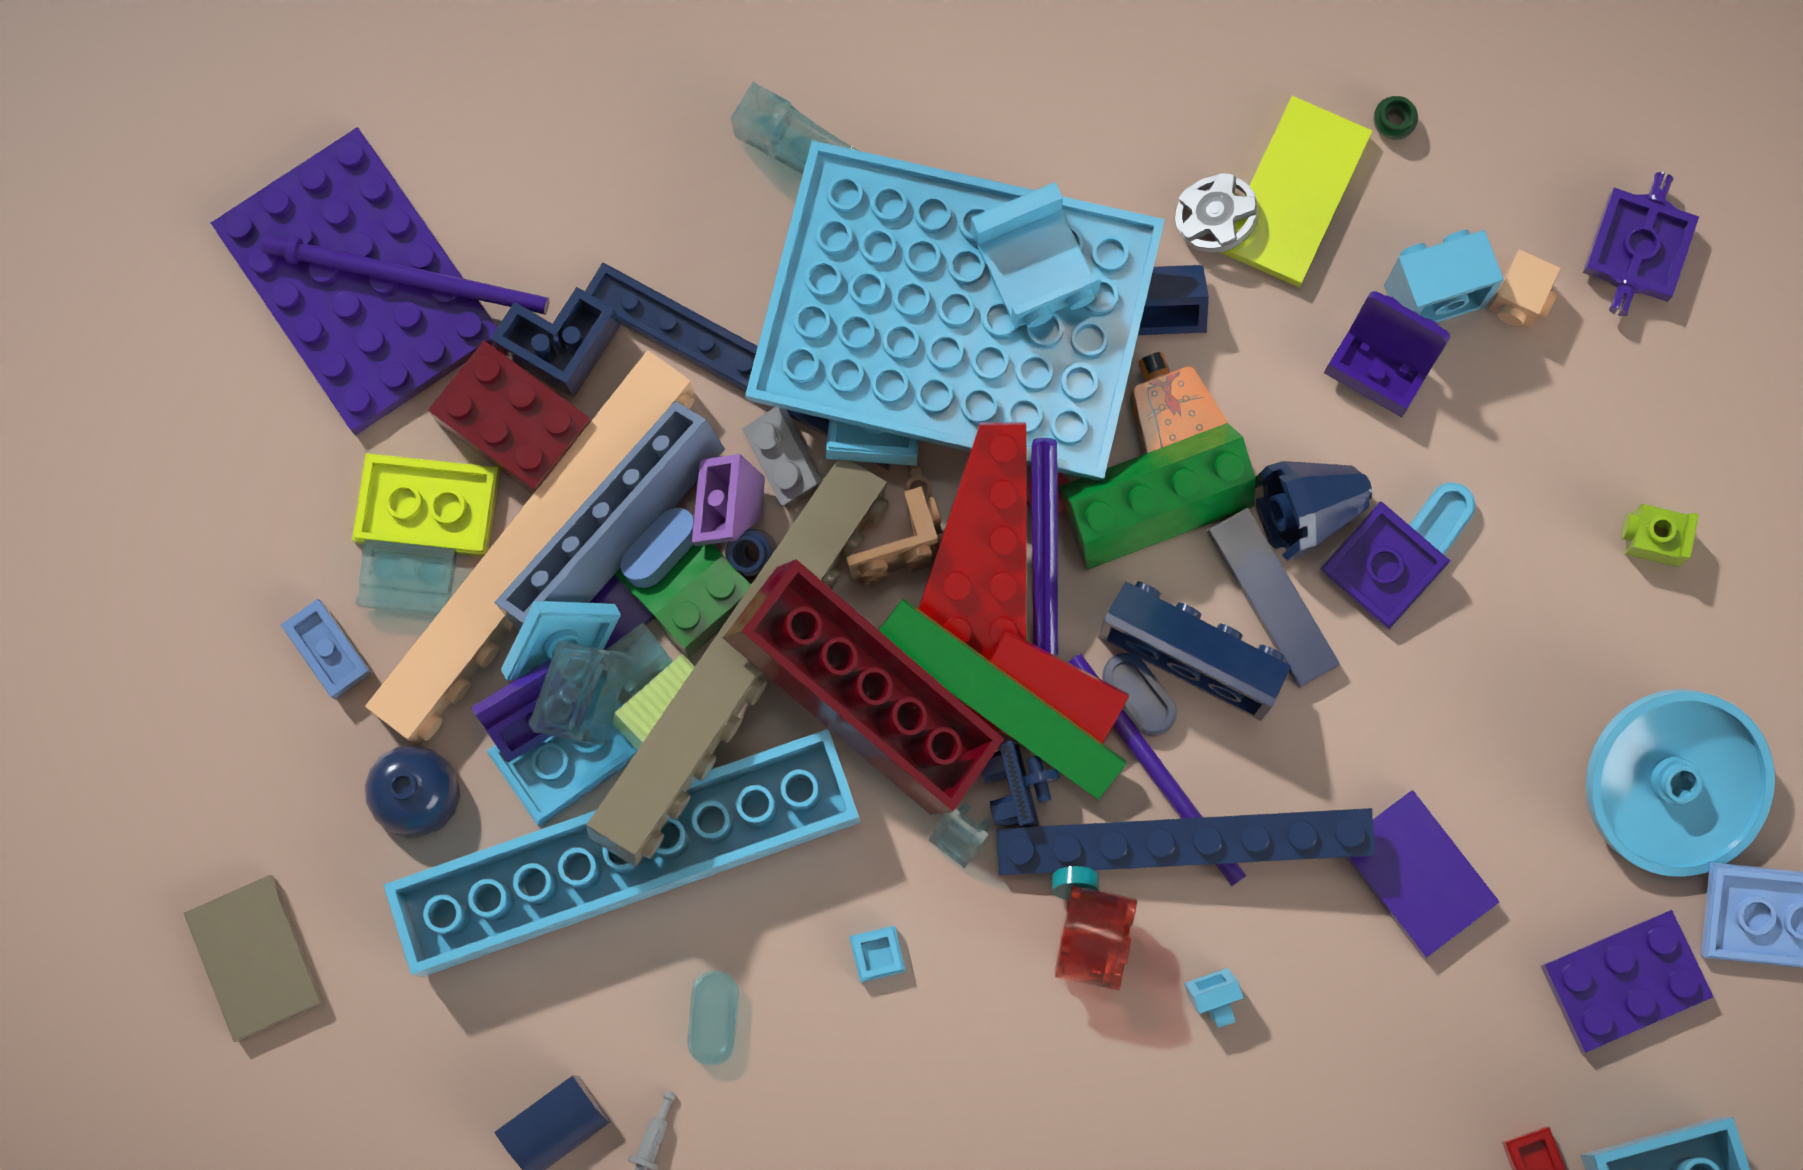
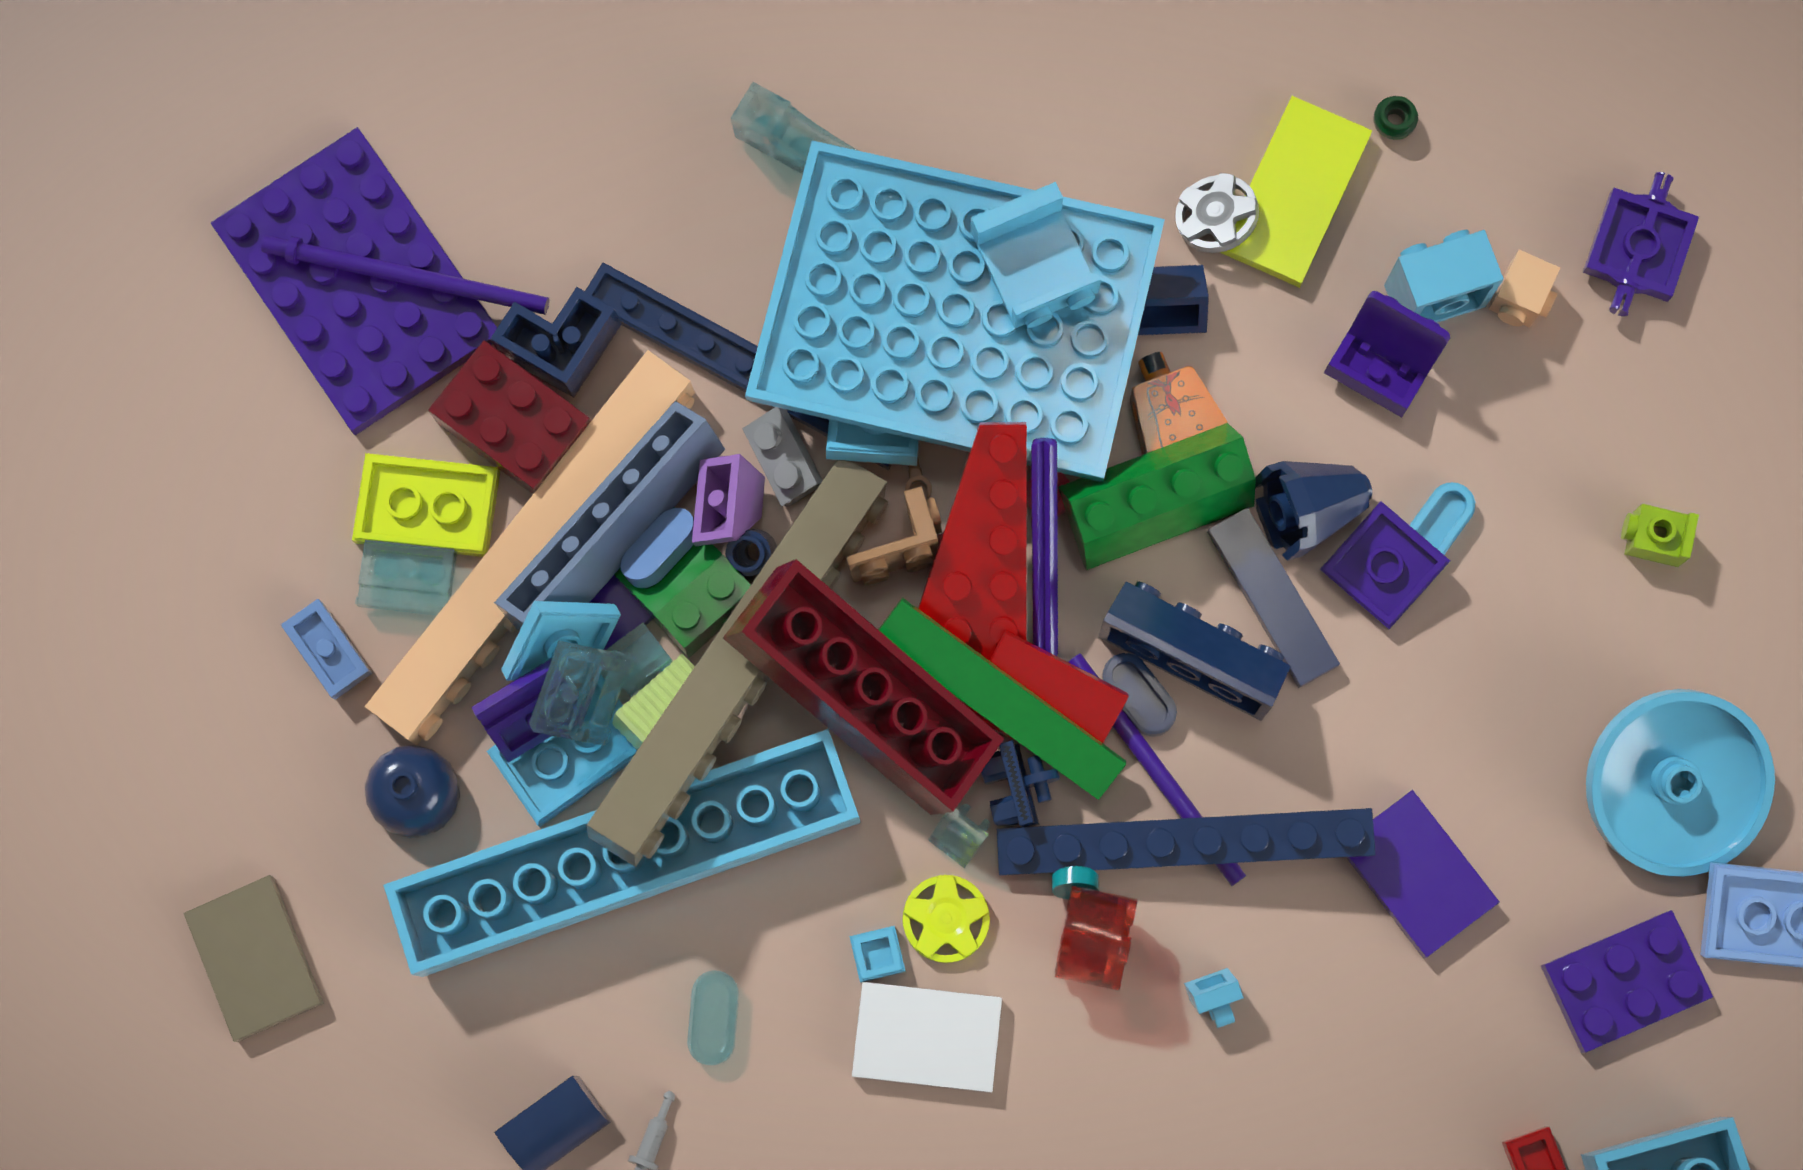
(927, 1037): none -> white tile
(946, 918): none -> neon yellow wheel

